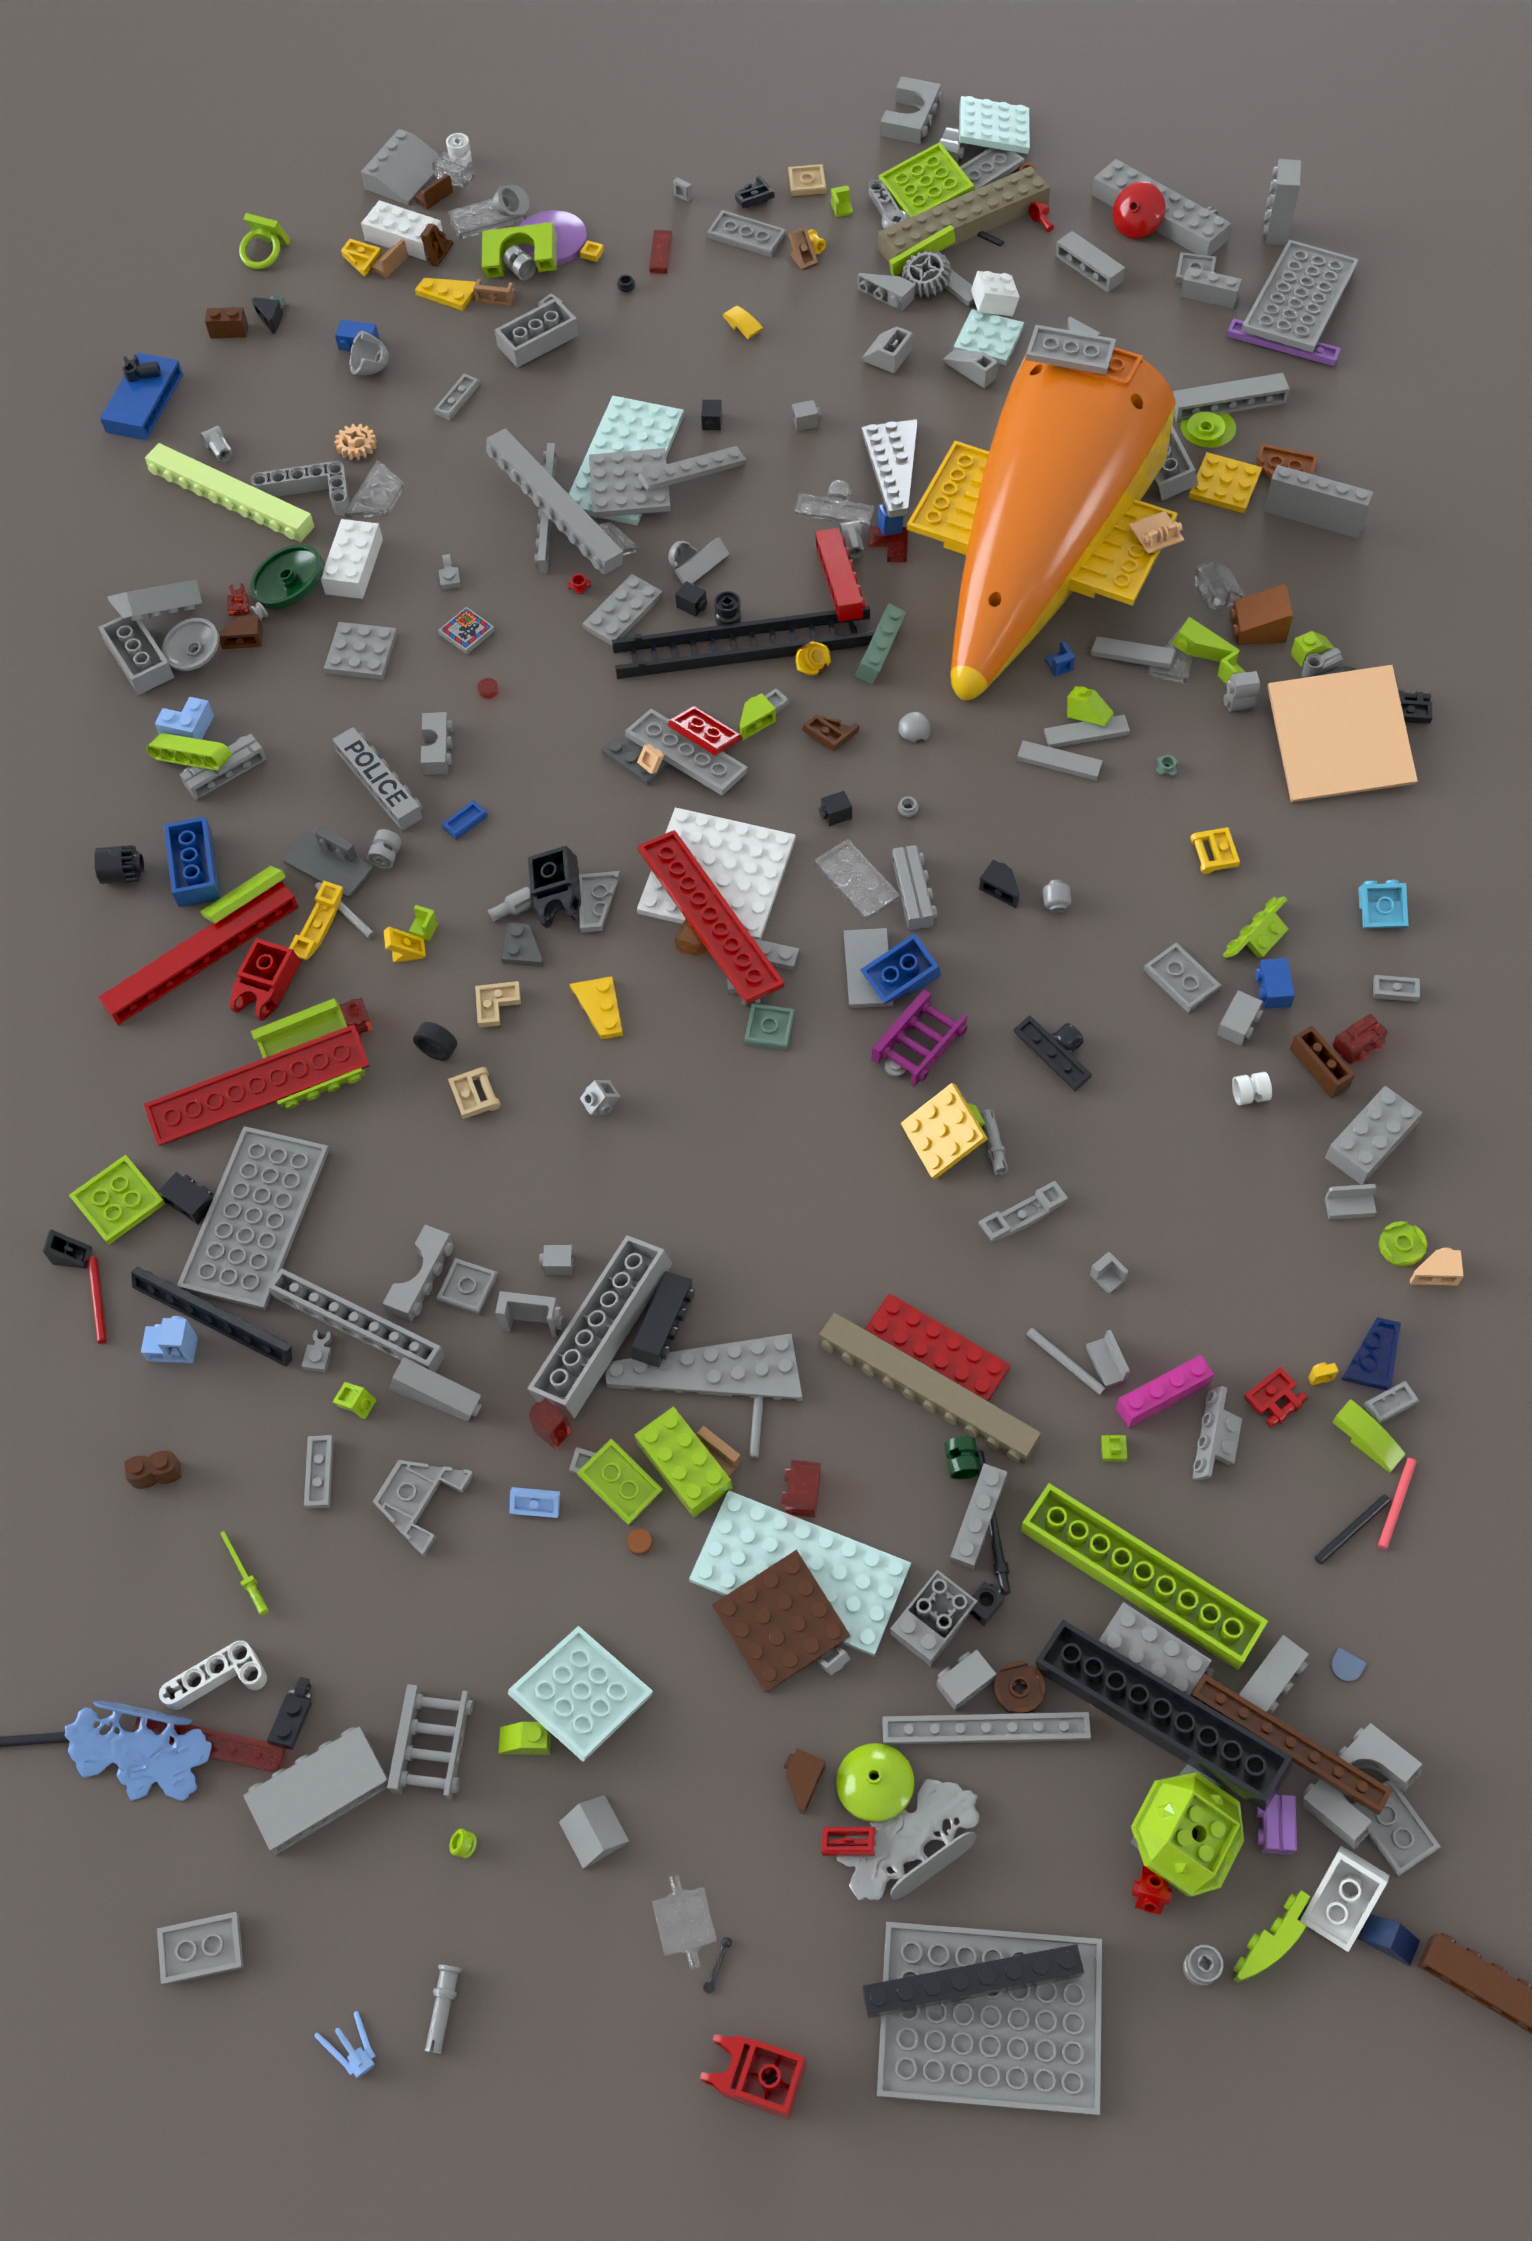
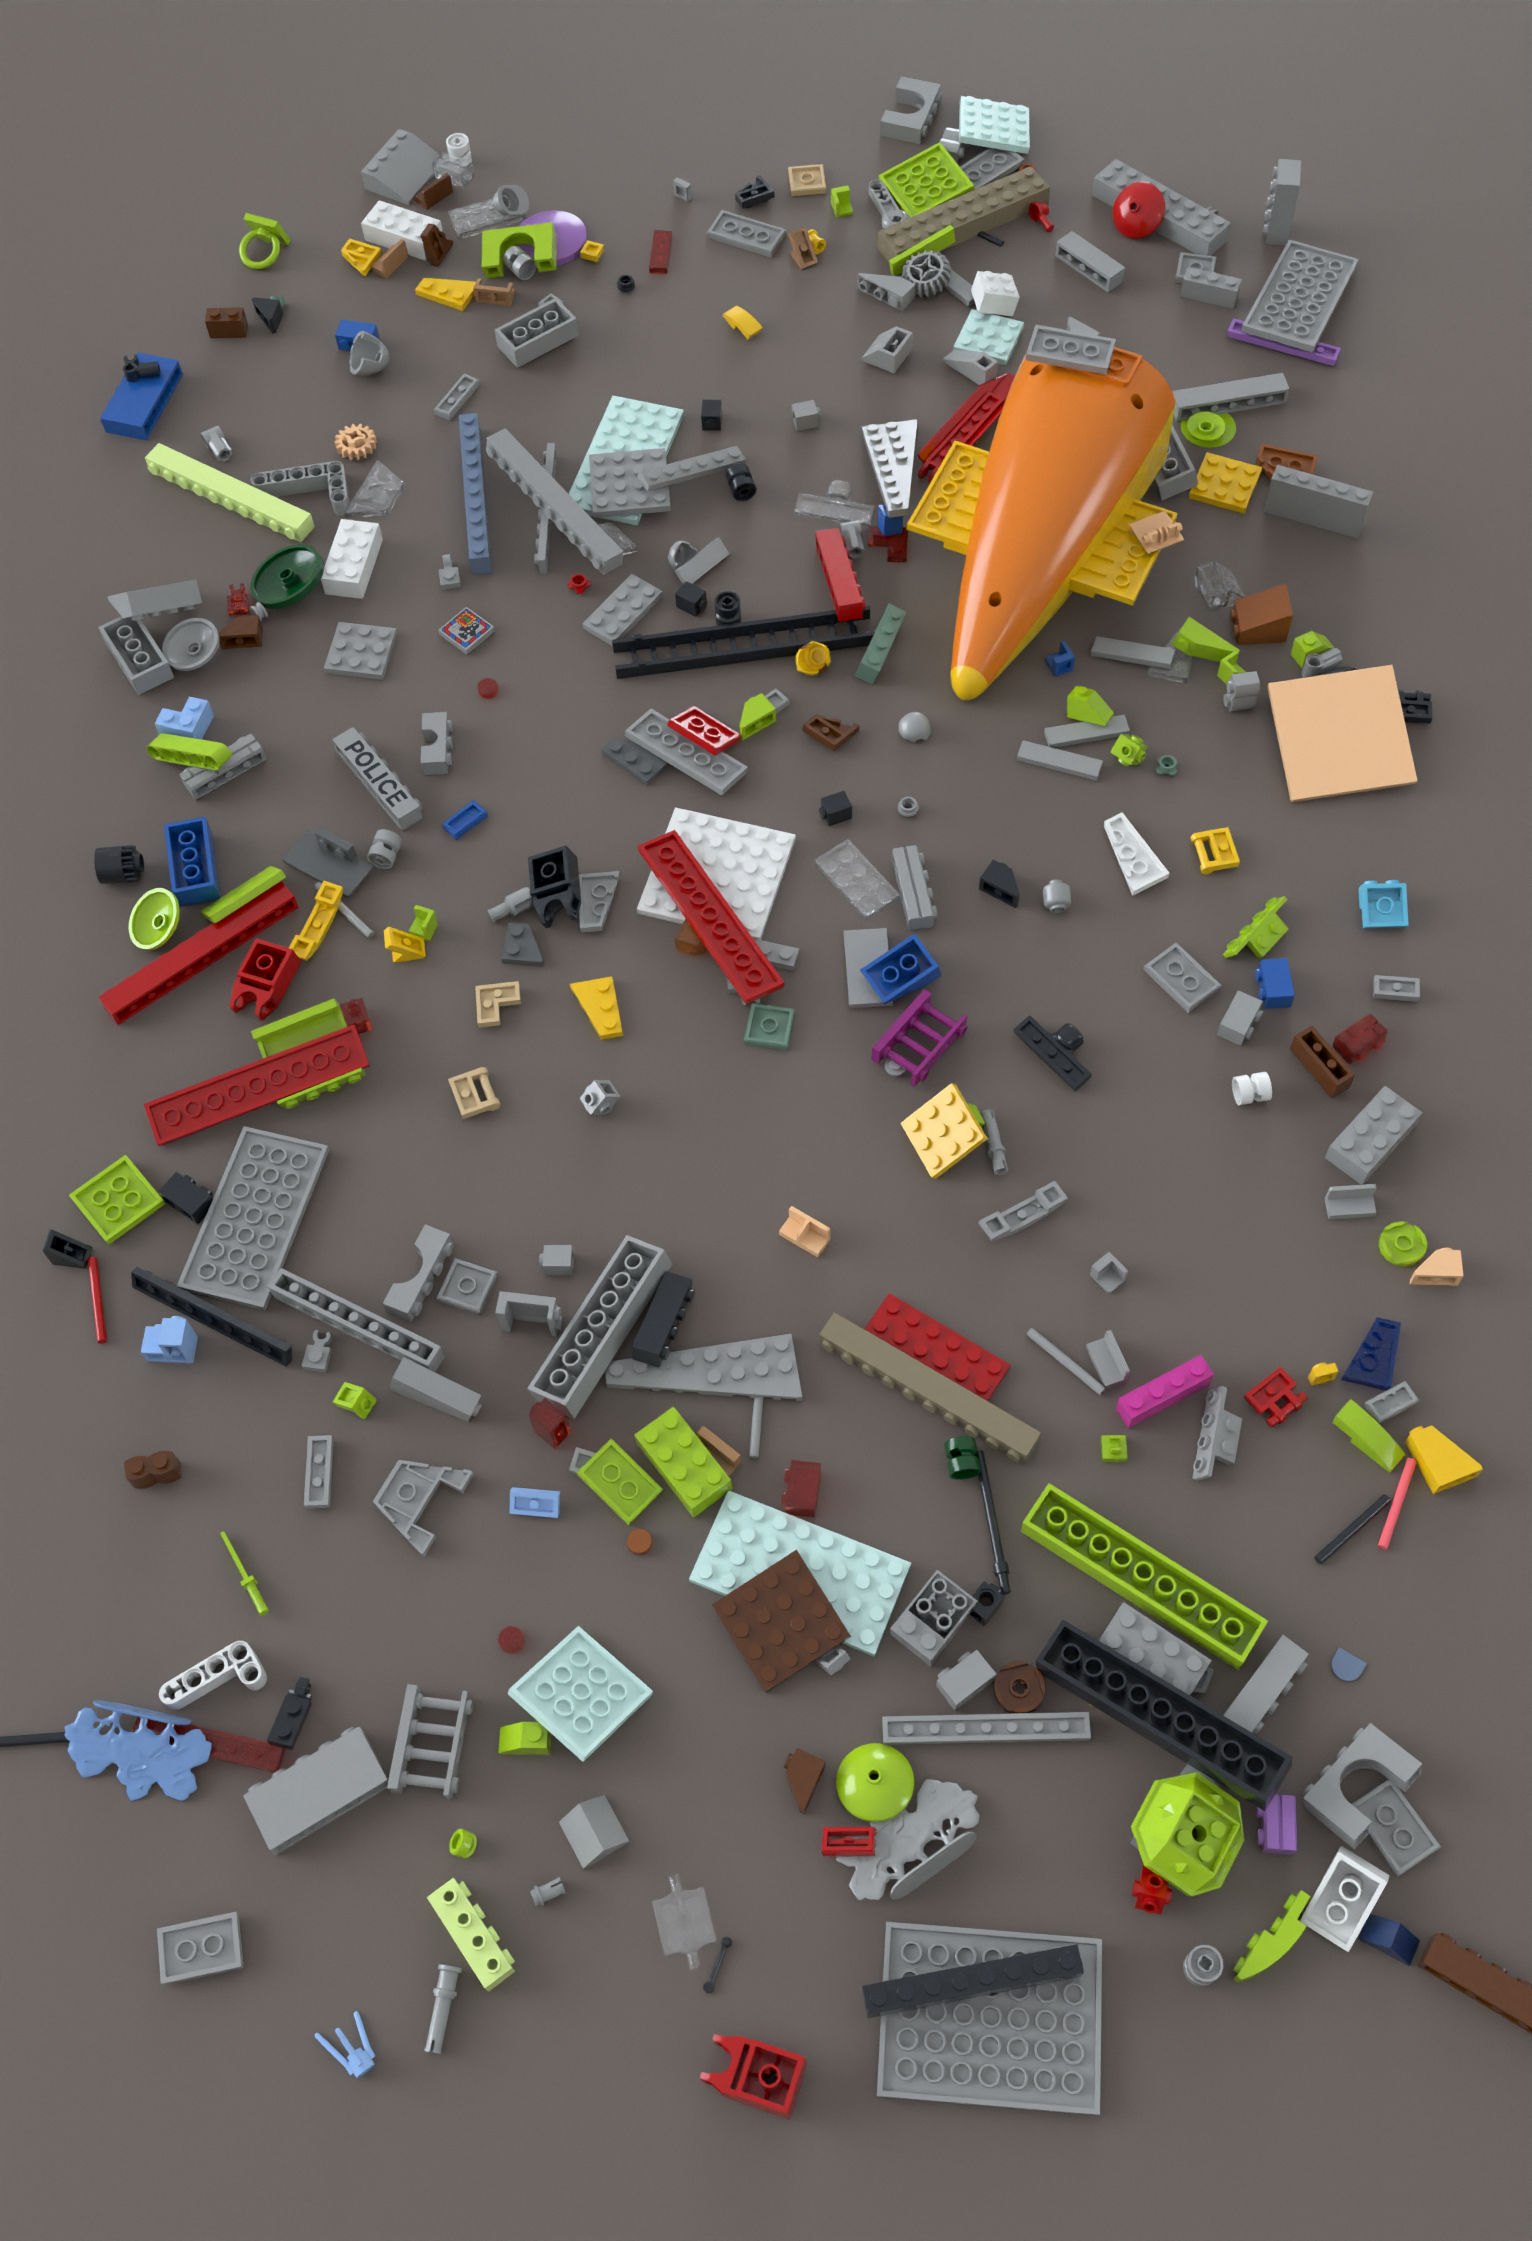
(154, 919): none -> lime dish
(435, 1041): black tyre -> none
(471, 1934): none -> yellowish green brick
(475, 494): none -> sand blue brick
(511, 1639): none -> clear red tile
(547, 1891): none -> light grey pin
(650, 758): light nougat tile -> none
(741, 482): none -> black wheel
(805, 1232): none -> light nougat panel
(966, 423): none -> red hinge
(978, 1516): light grey arch -> none
(1129, 749): none -> lime brick
(1135, 857): none -> white wing
(1303, 1750): reddish brown plate -> none
(1440, 1459): none -> yellow slope

